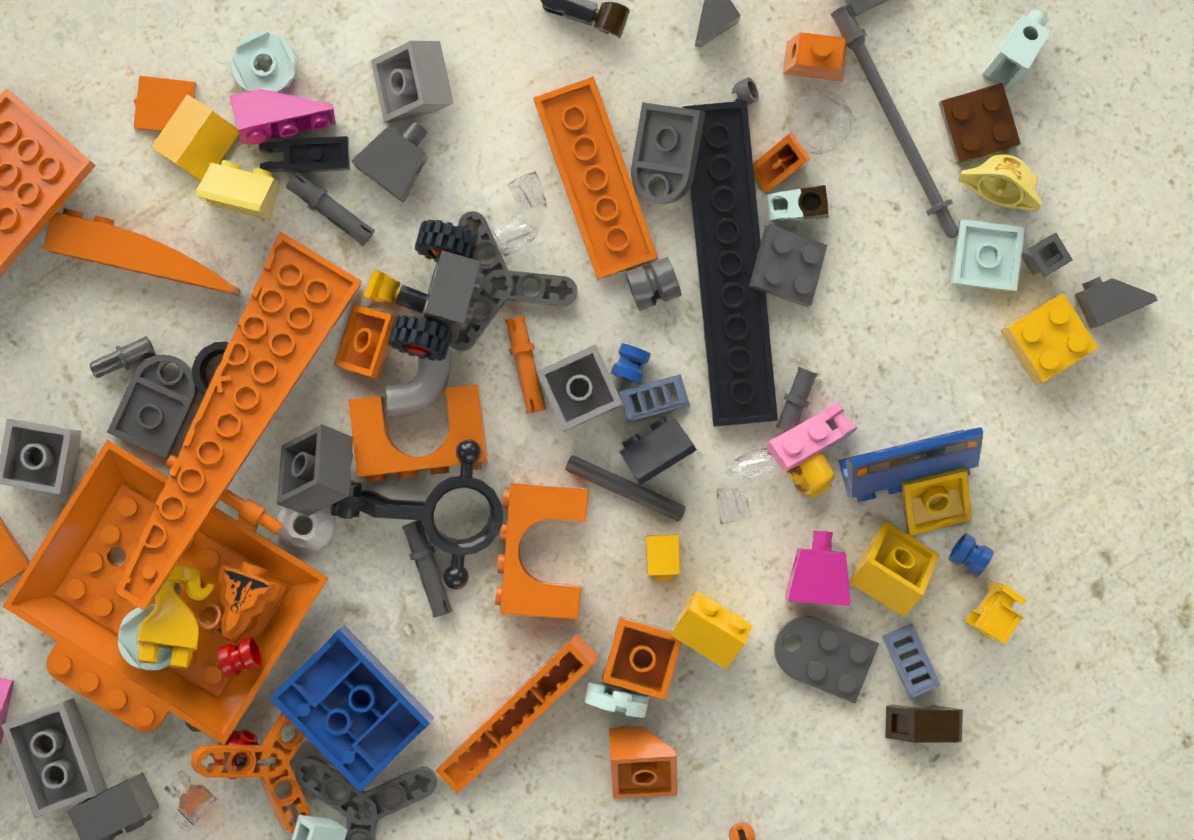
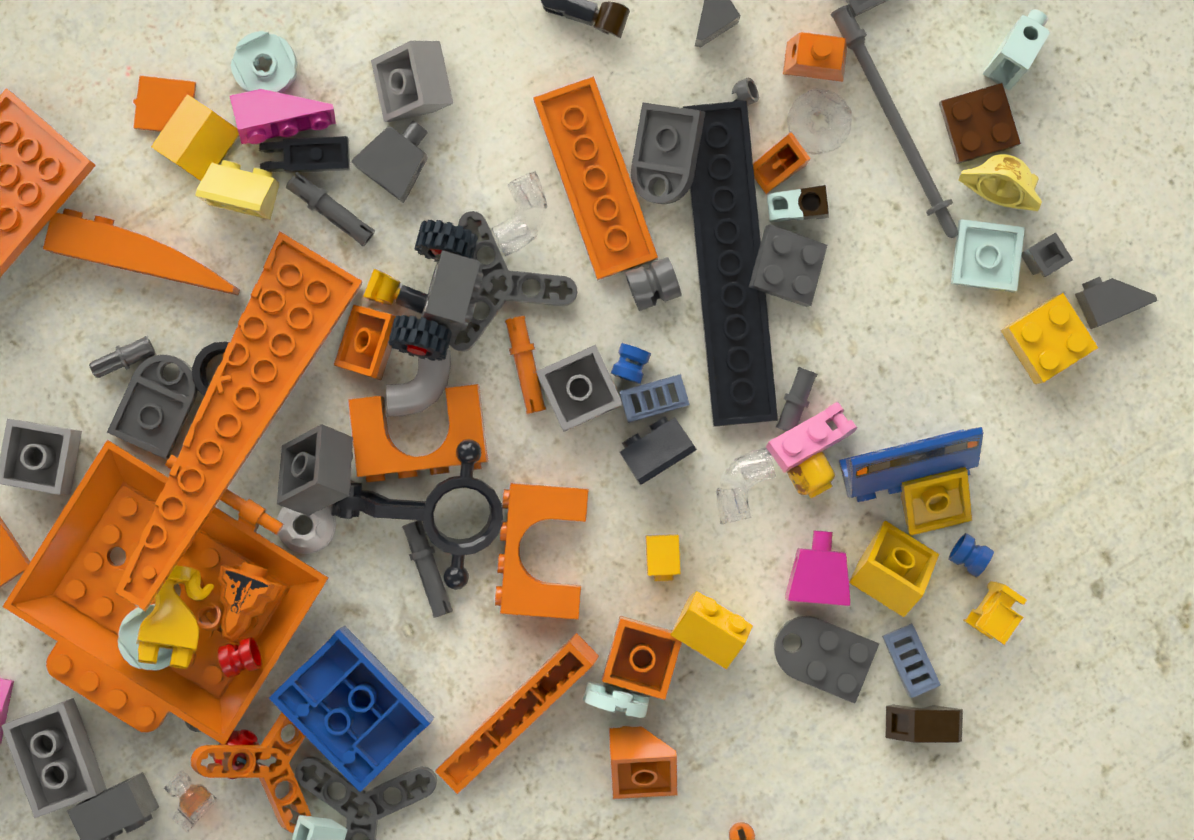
(625, 488): dark grey axle -> none

